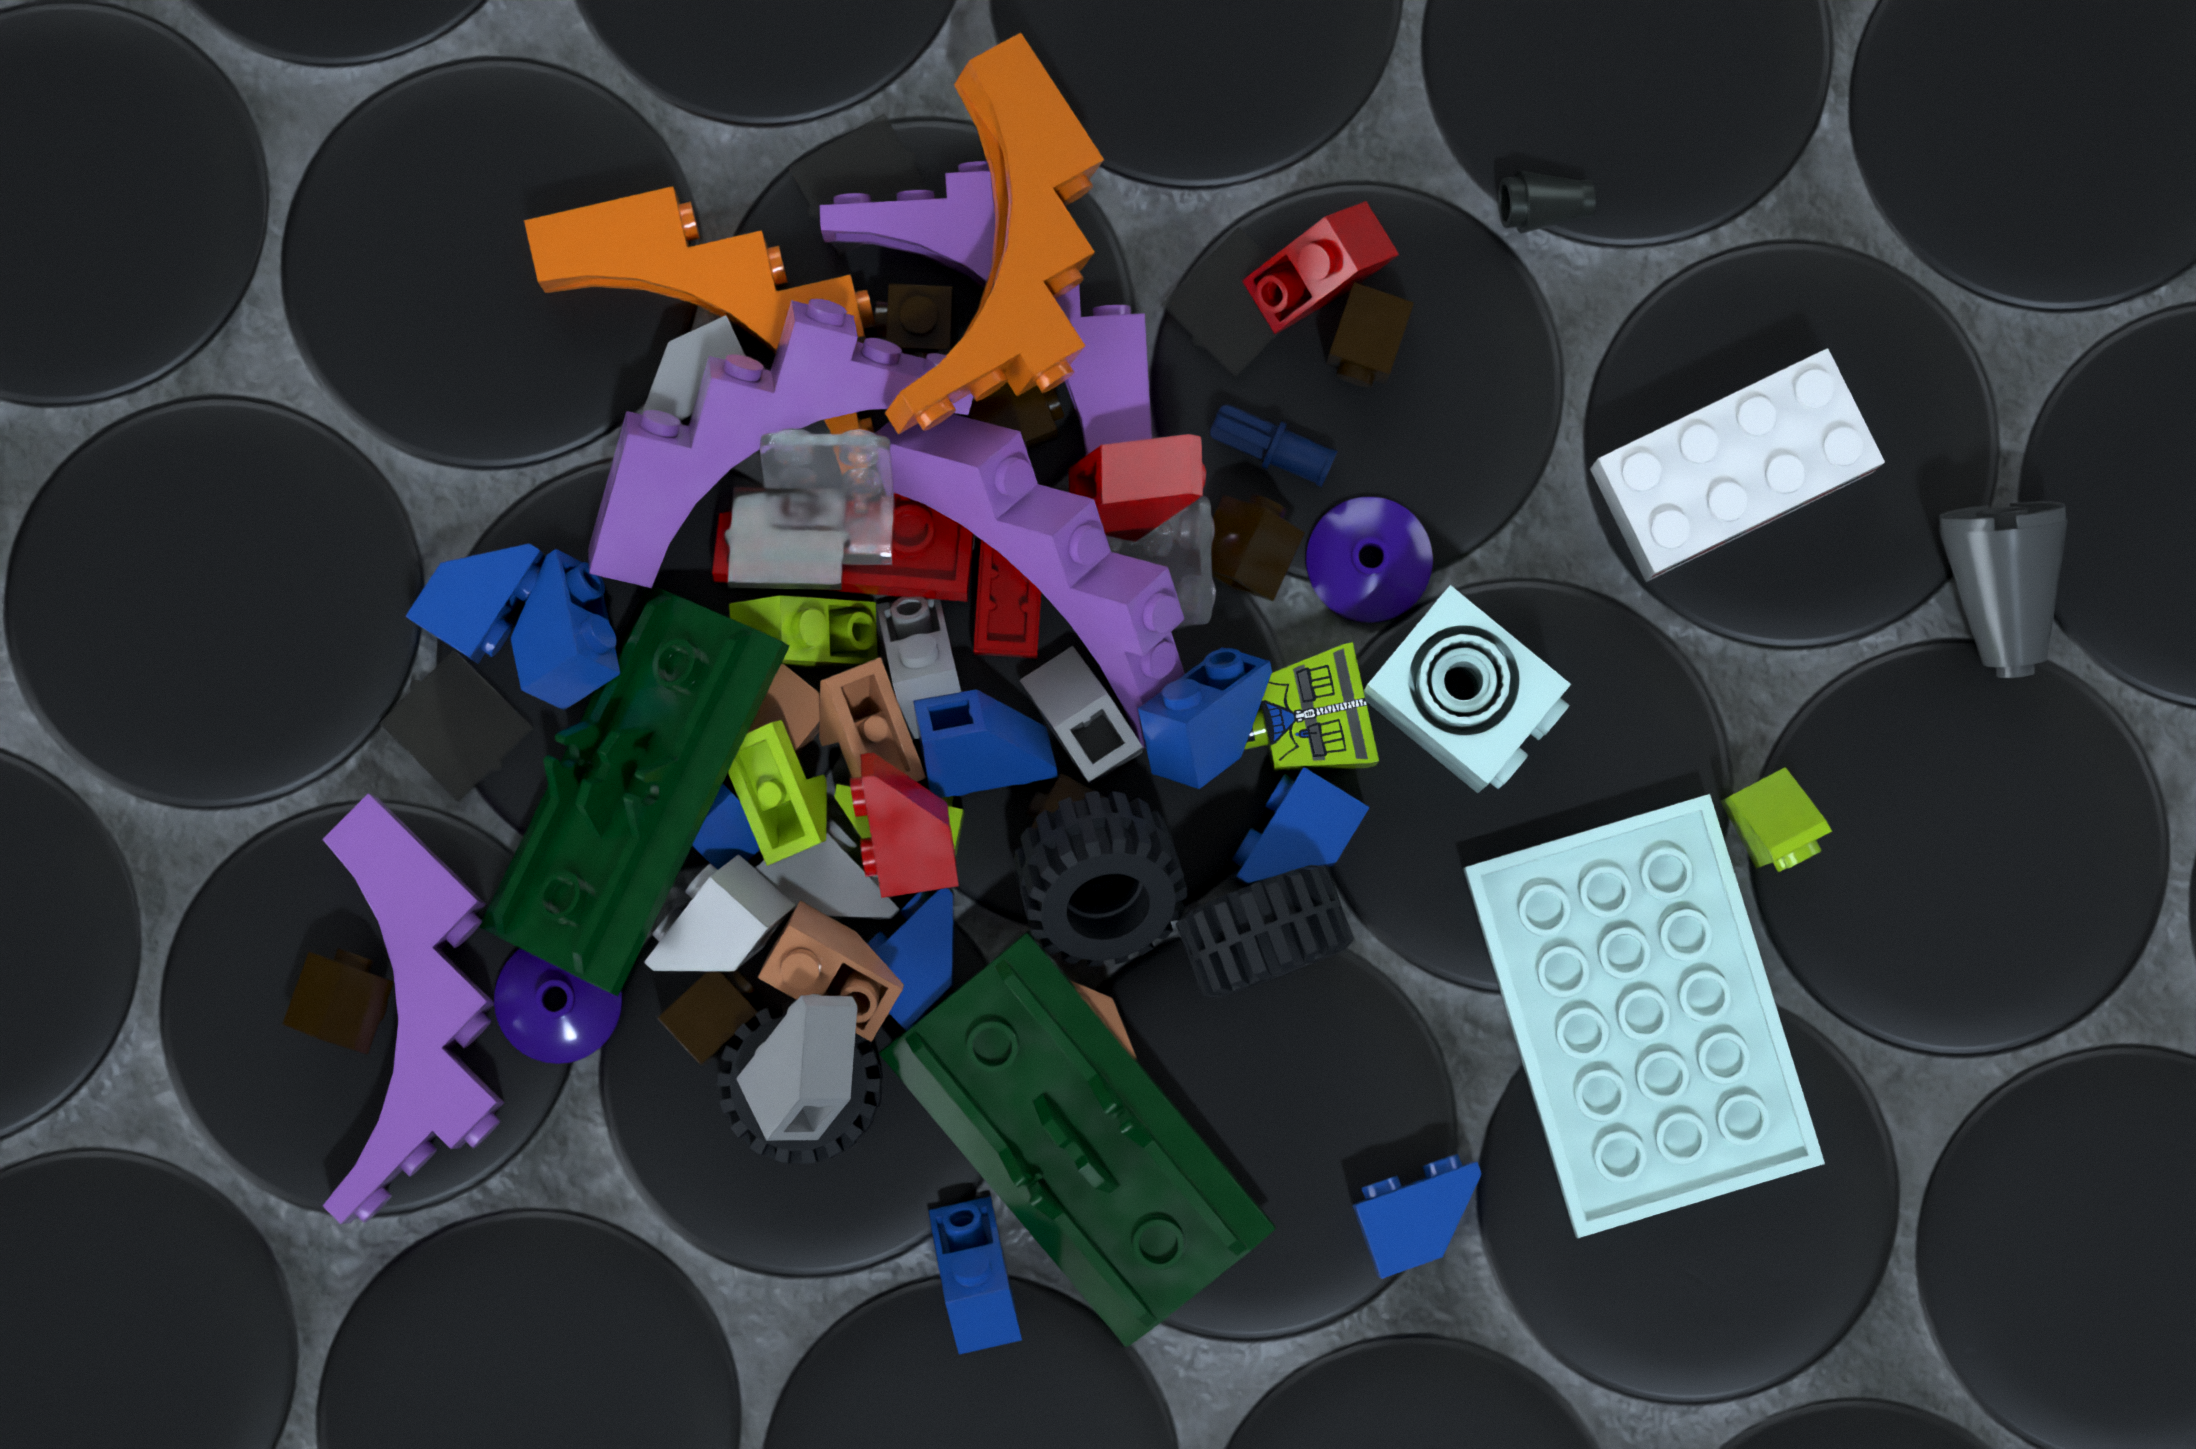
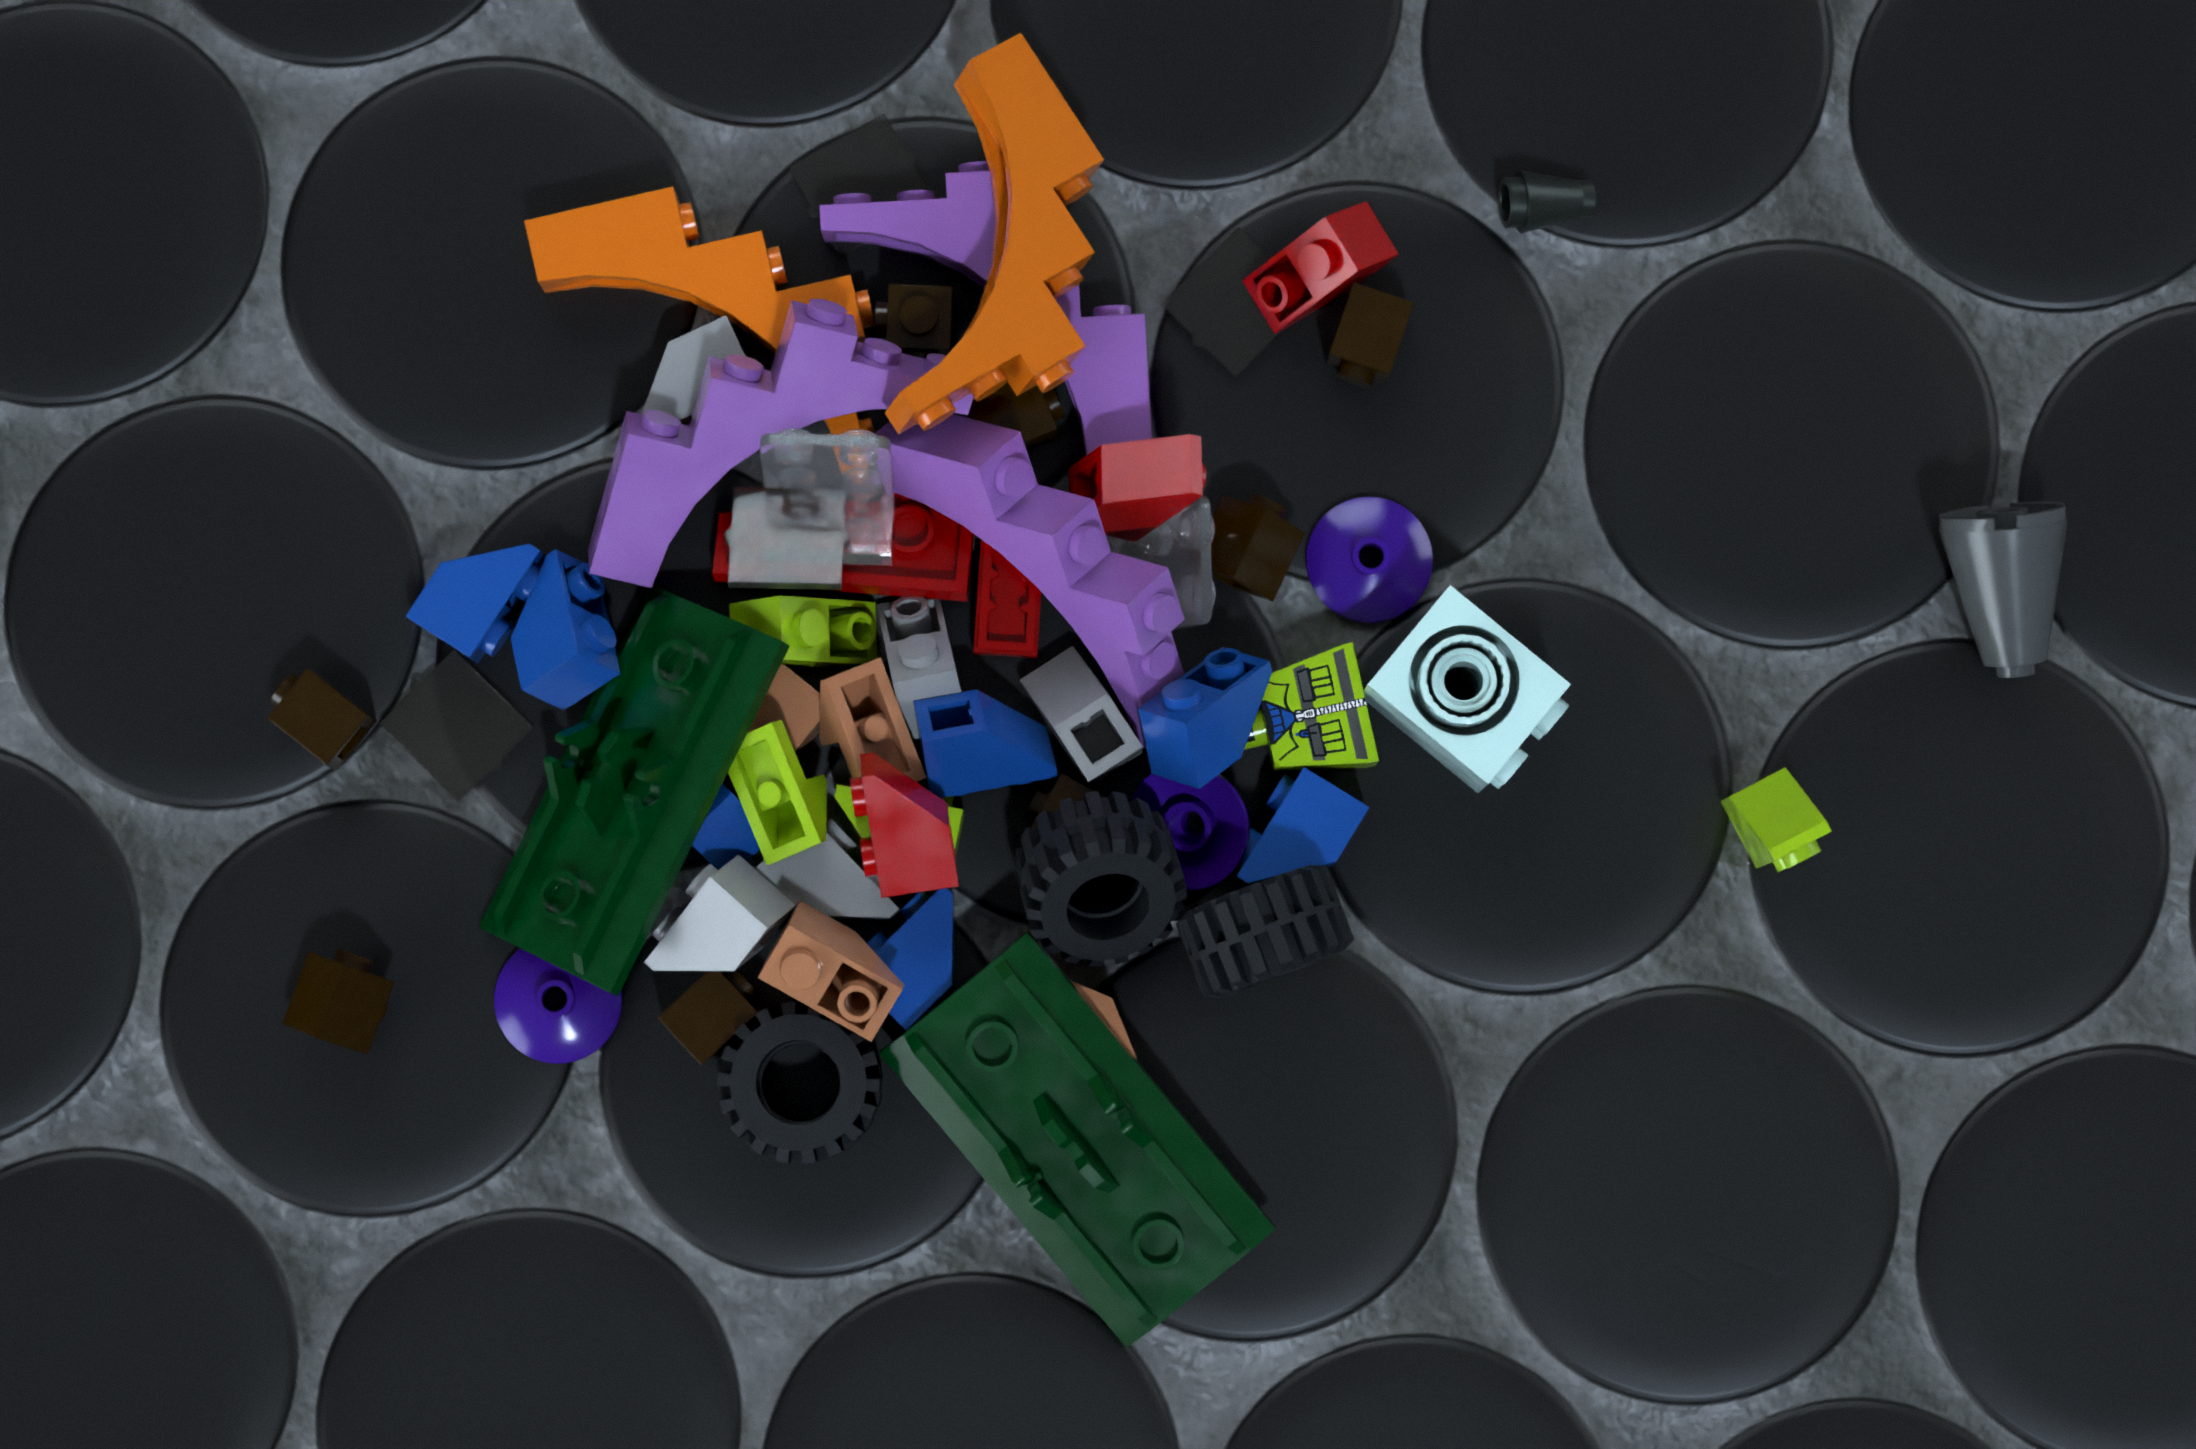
(319, 717): none -> dark brown brick
(431, 1088): medium lavender arch -> none
(803, 1069): light grey slope -> none
(974, 1275): blue slope -> none
(1209, 854): none -> dark purple dish
(1272, 444): dark blue axle -> none
(1415, 1220): blue slope -> none
(1643, 1016): light aqua plate -> none
(1737, 464): white brick -> none

